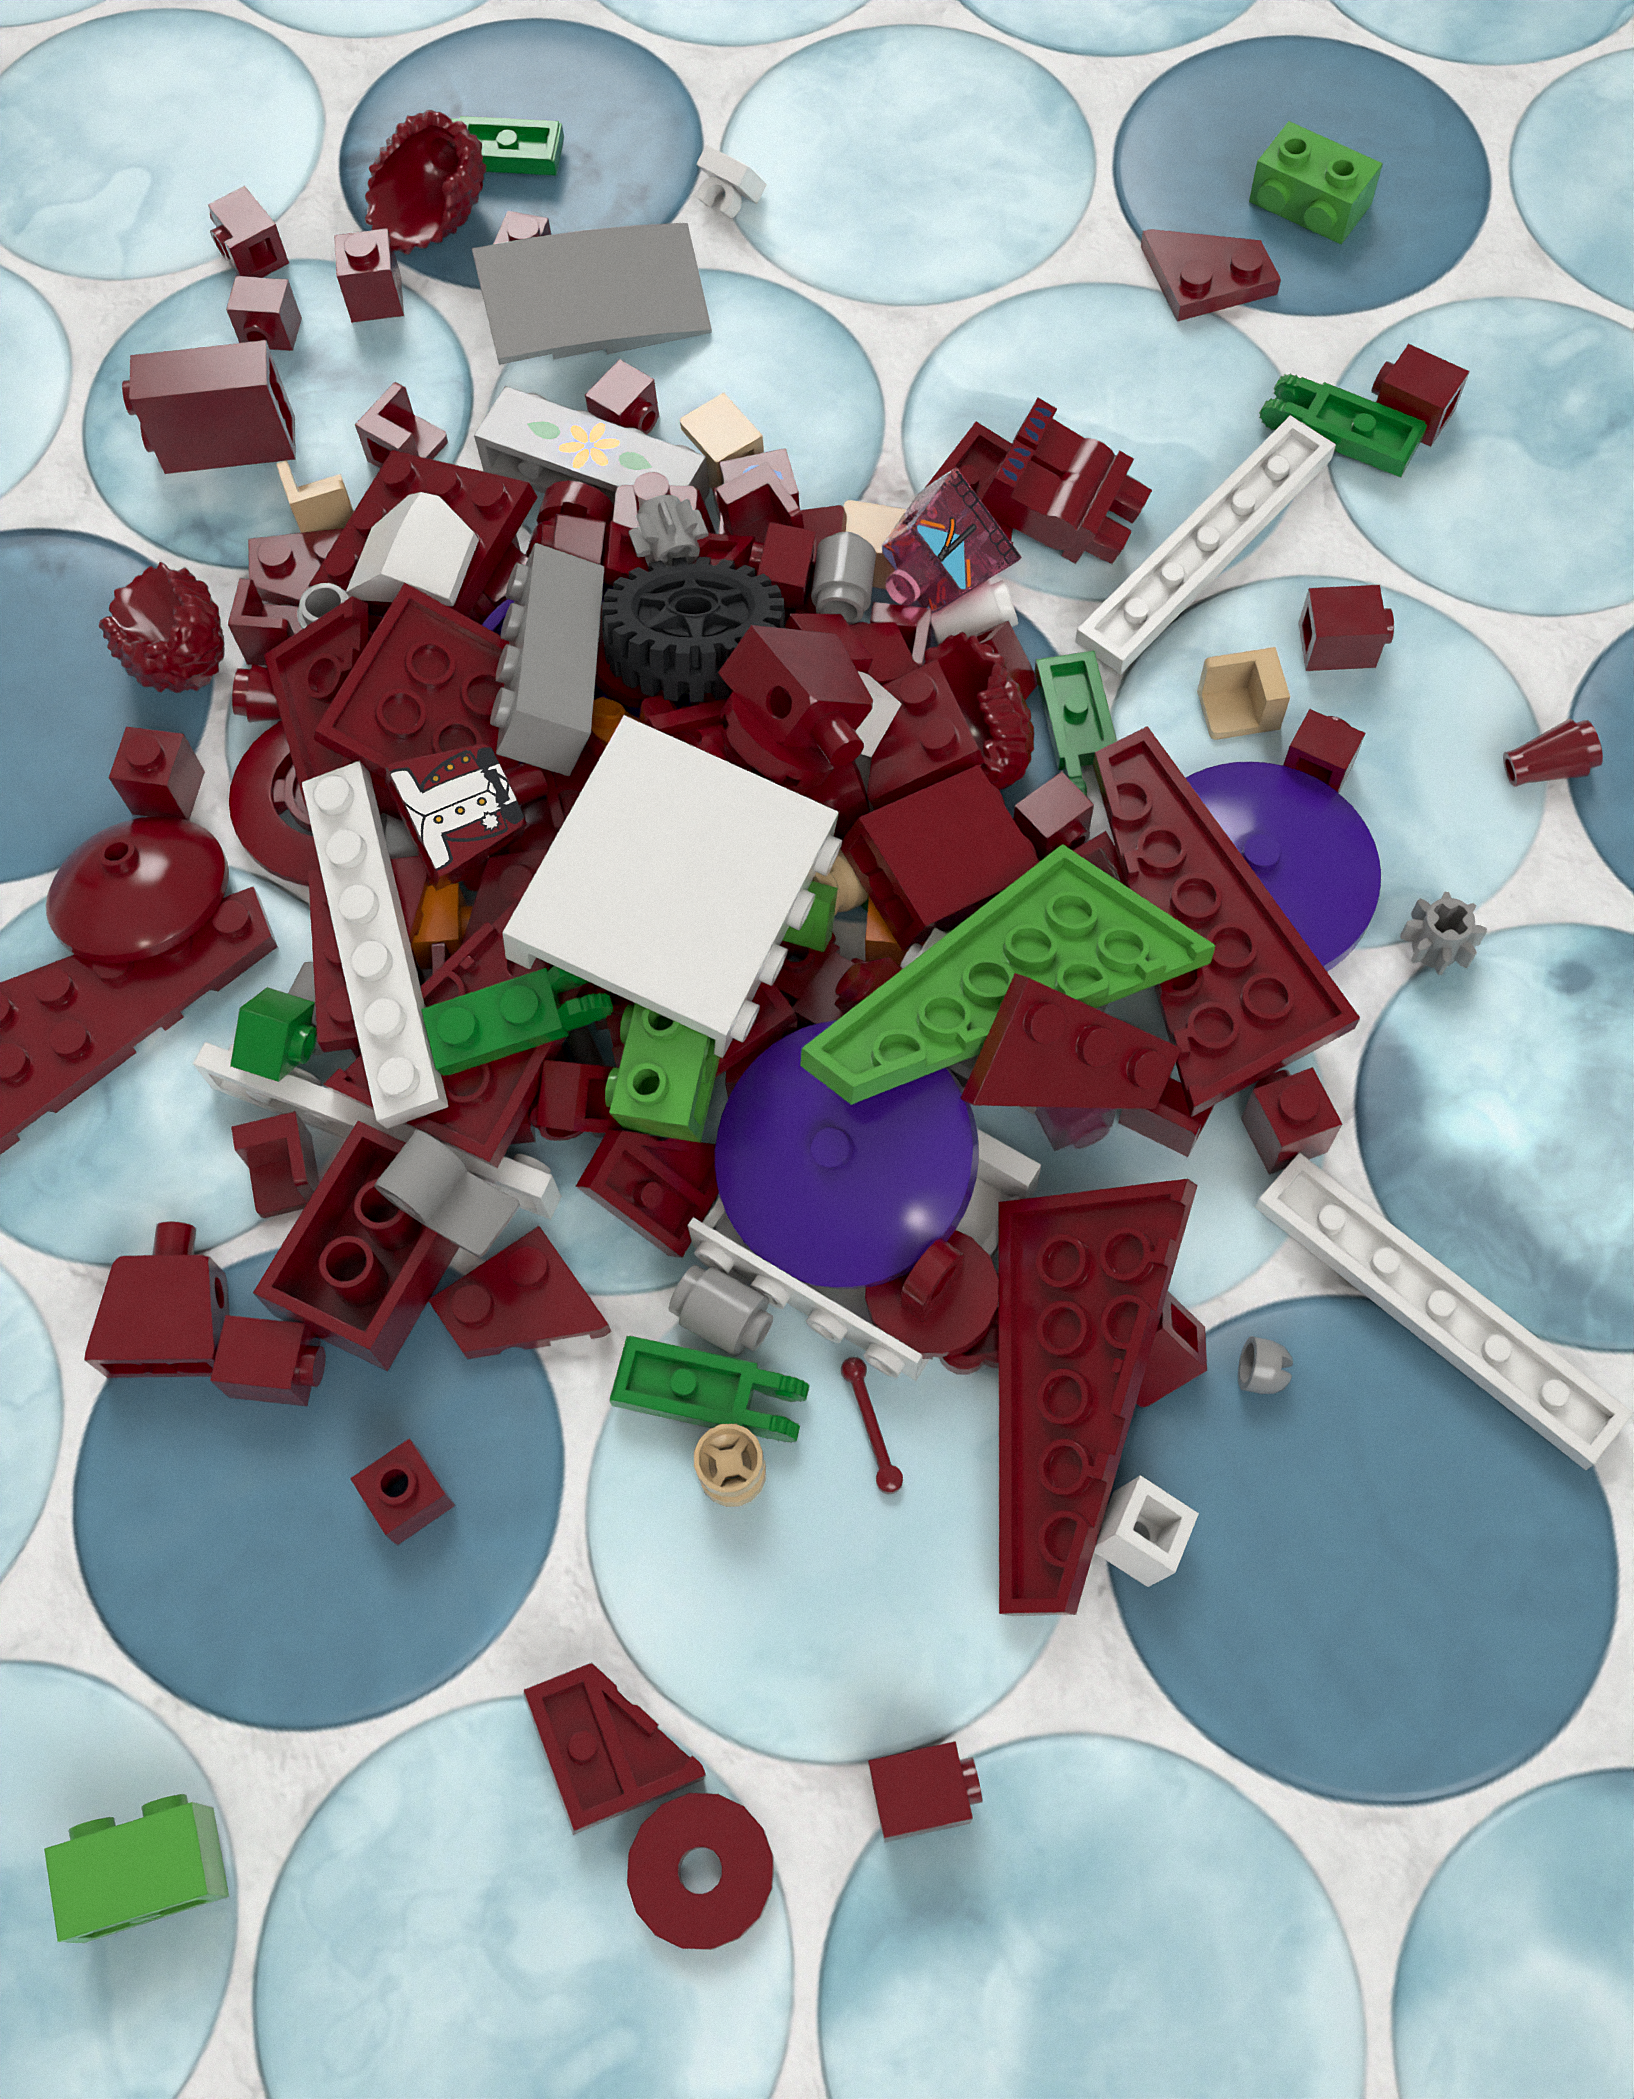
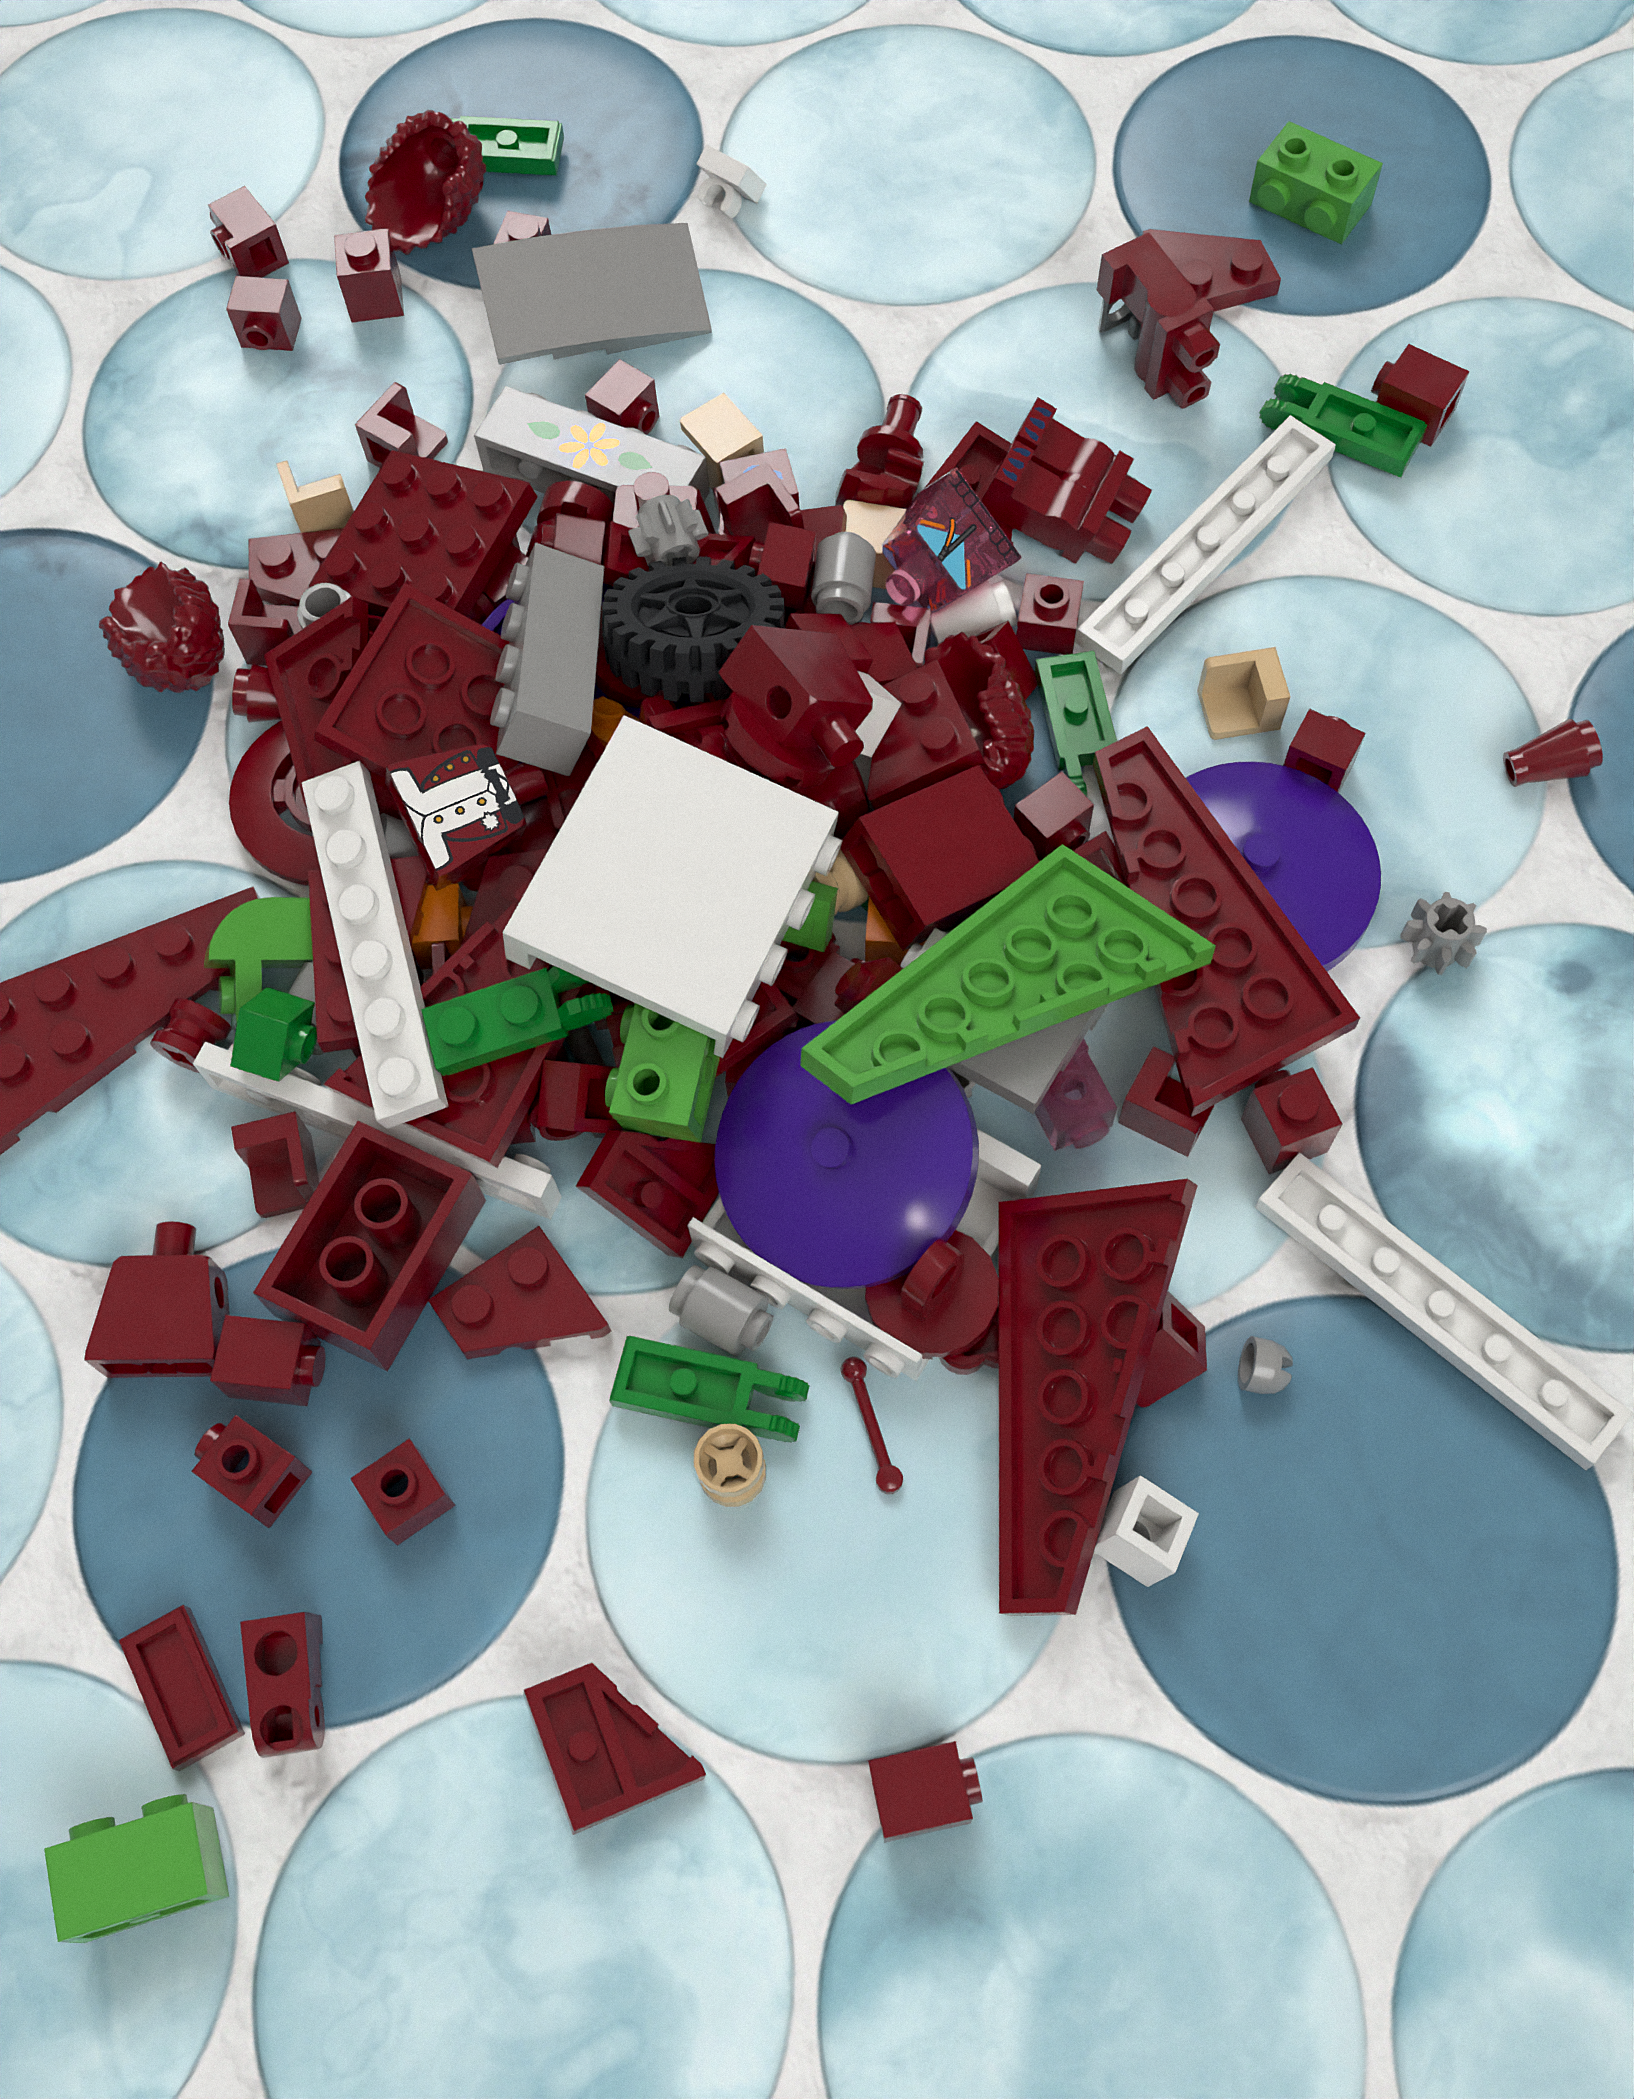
(137, 889): dark red dish -> none
(156, 773): dark red brick -> none
(181, 1687): none -> dark red tile
(188, 1031): none -> dark red wheel
(211, 407): dark red brick -> none
(254, 937): none -> bright green brick
(265, 1483): none -> dark red brick
(284, 1682): none -> dark red leg
(416, 545): white slope -> none
(441, 1194): light grey panel -> none
(656, 1861): dark red tile -> none
(888, 459): none -> dark red piece
(1049, 614): none -> dark red plate
(1066, 1055): dark red wing -> none
(1162, 315): none -> dark red hips
(1344, 627): dark red brick -> none

